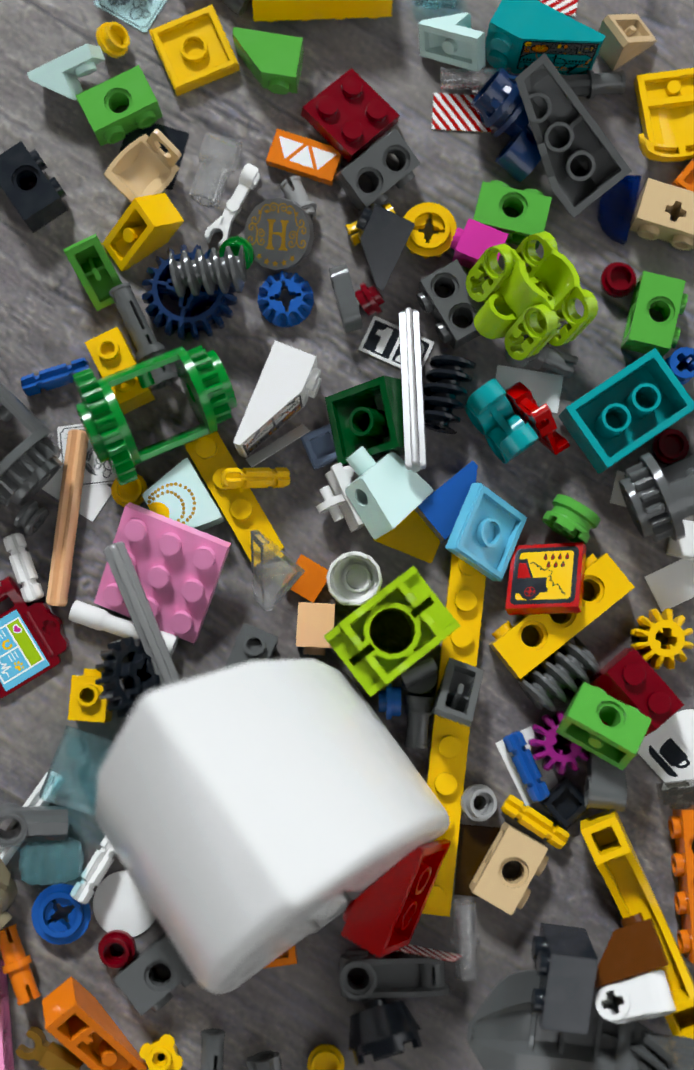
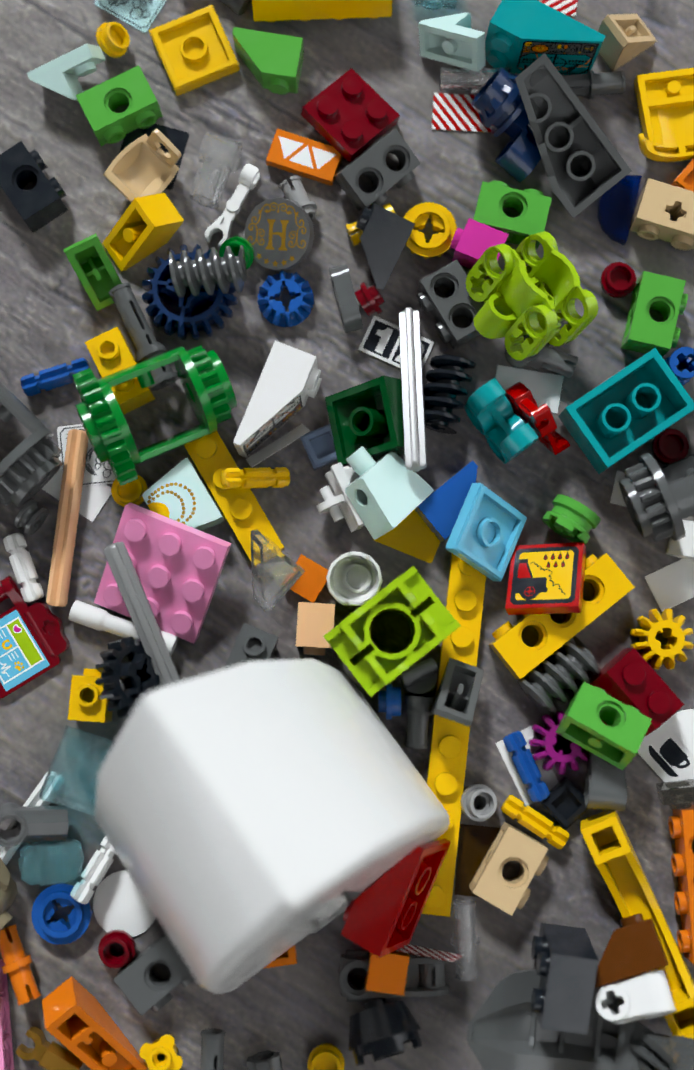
(387, 973): none -> orange tile

